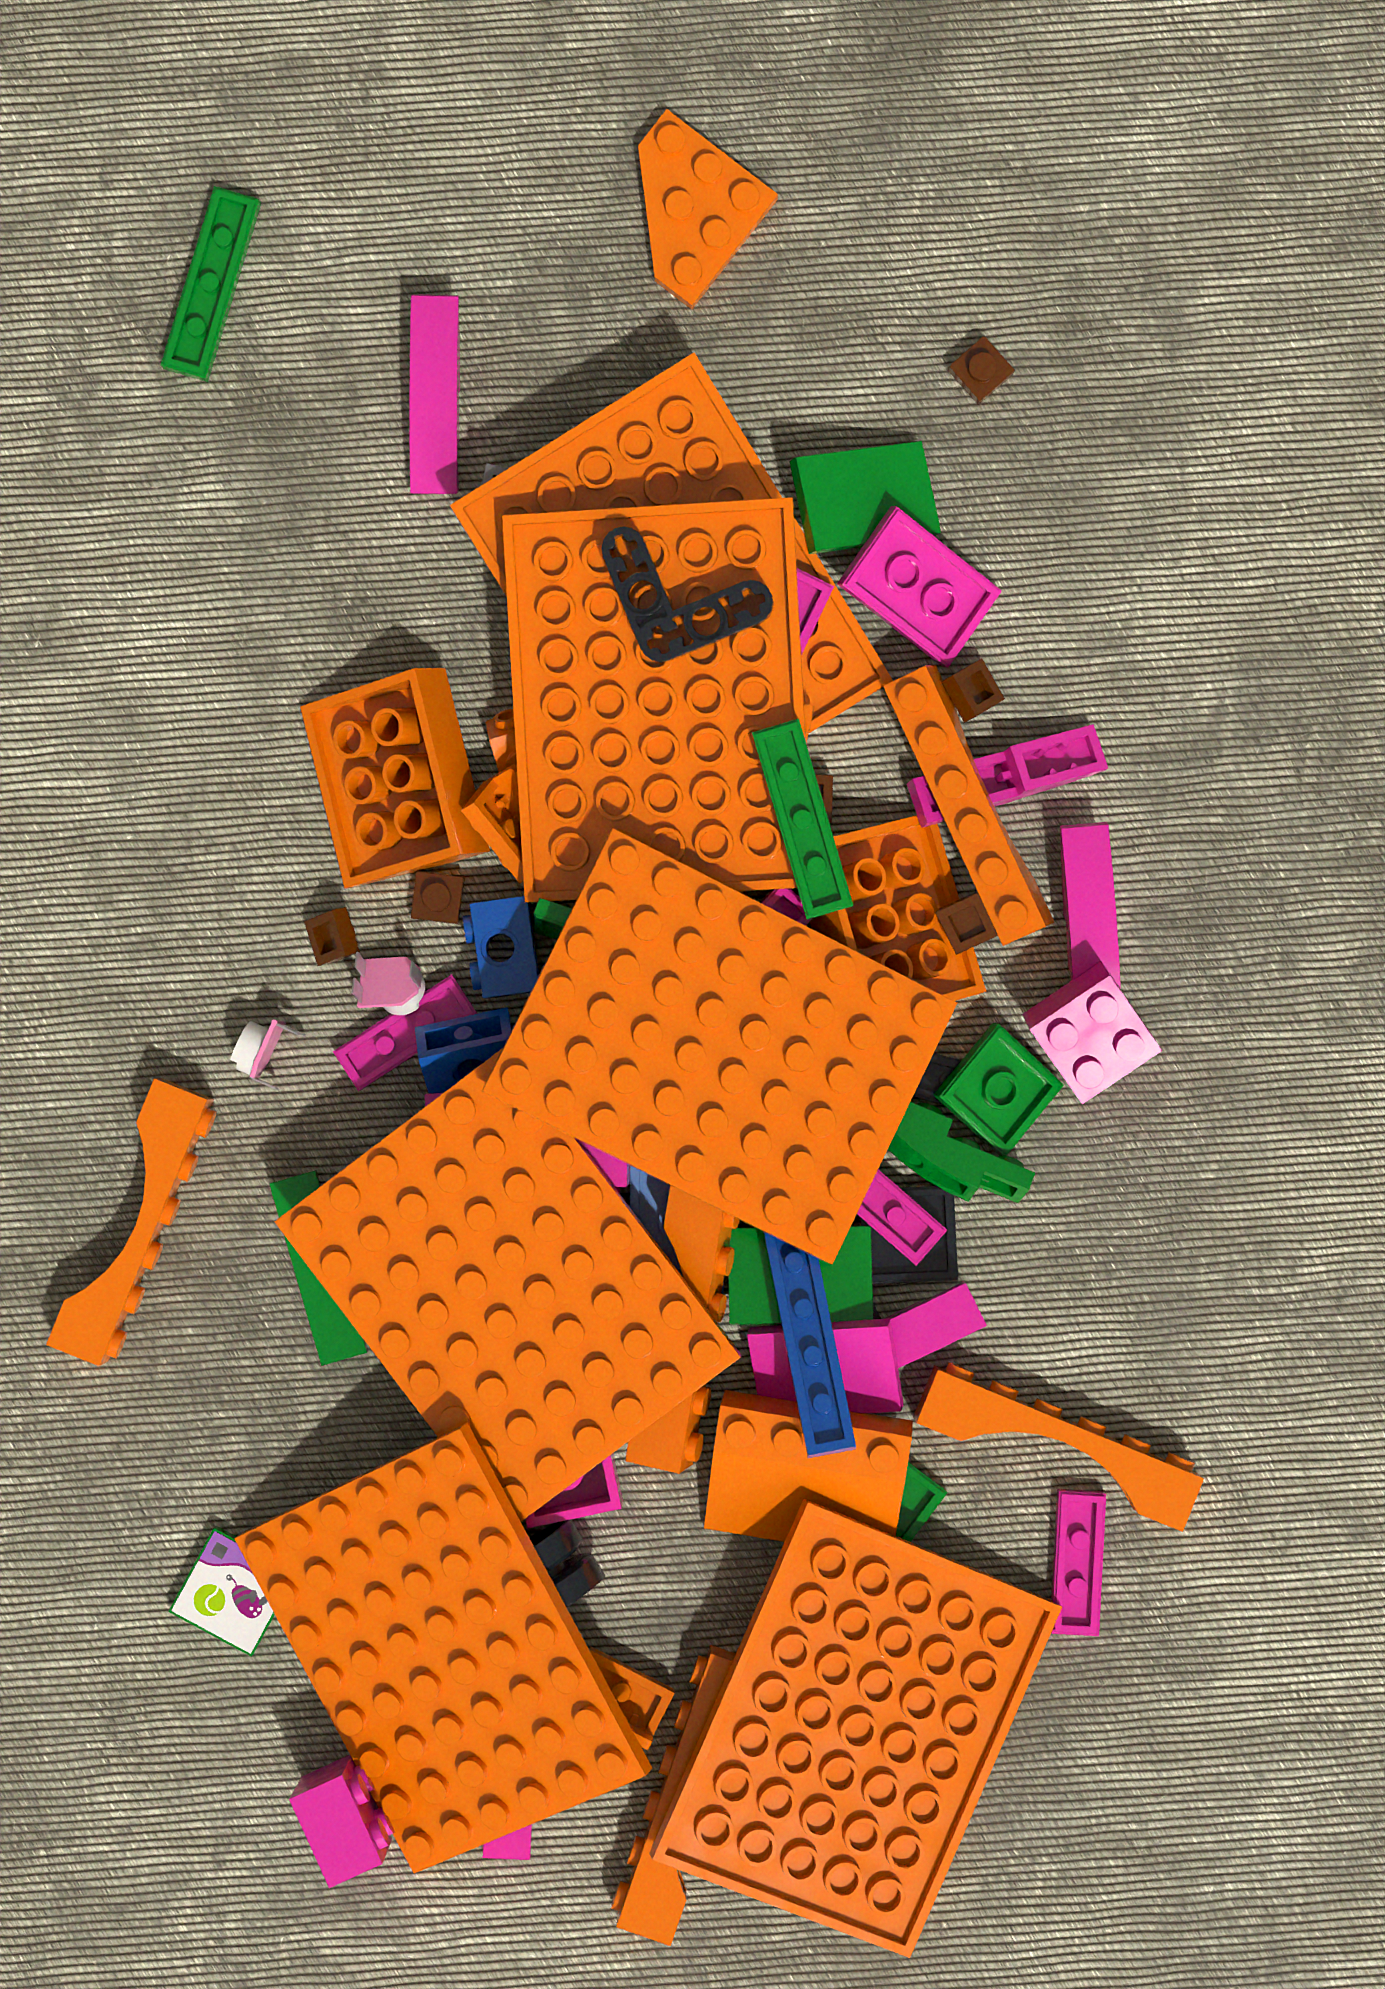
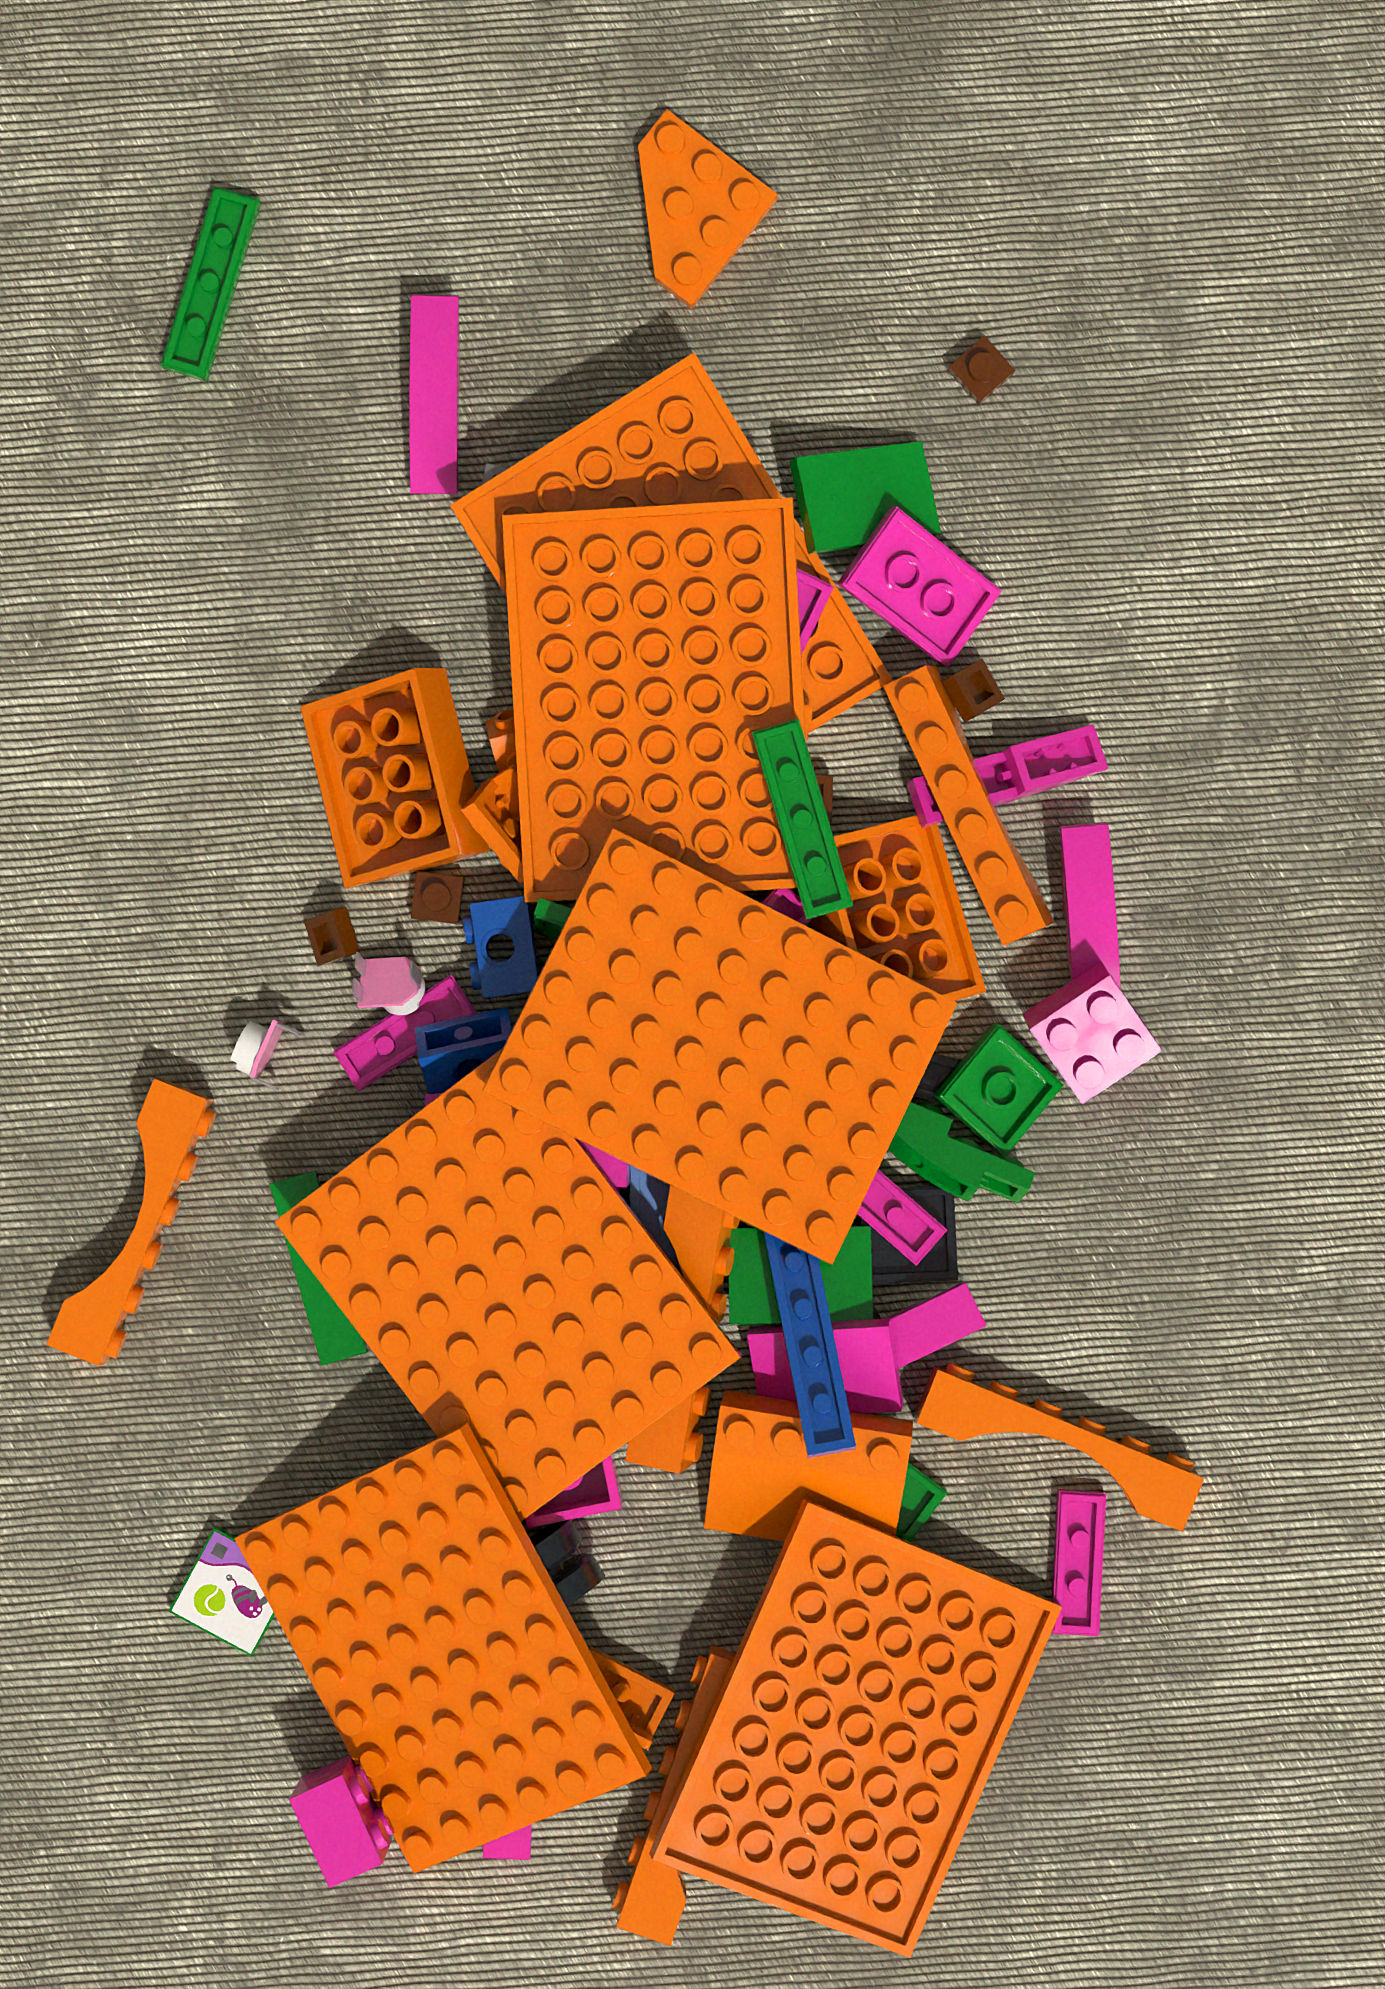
(661, 612): black beam -> none
(966, 922): reddish brown plate -> none

